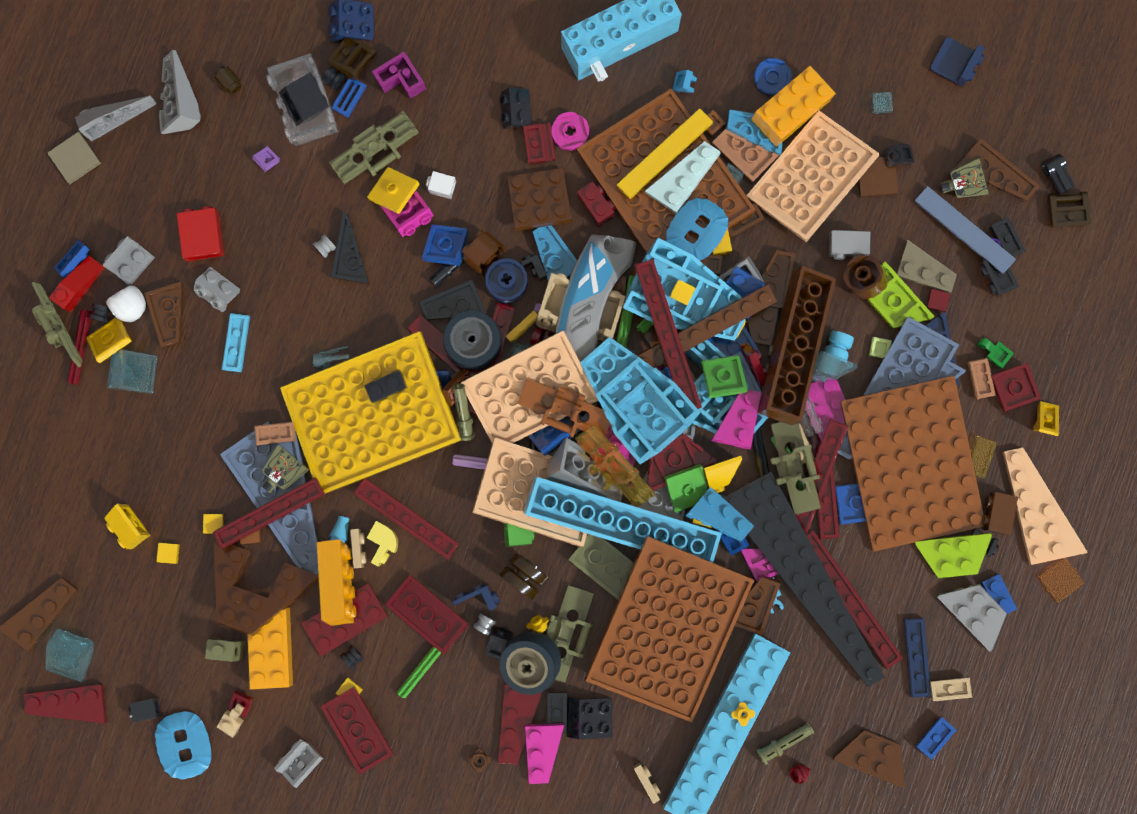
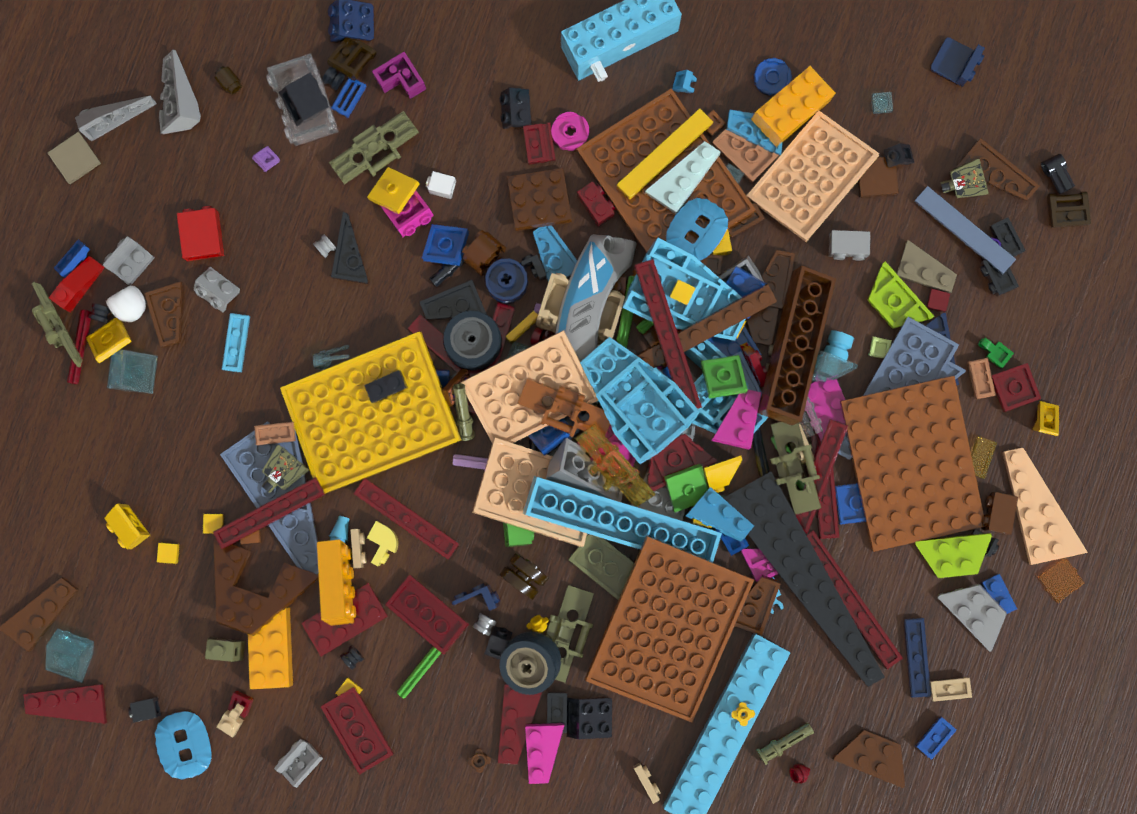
(864, 286): reddish brown brick -> none

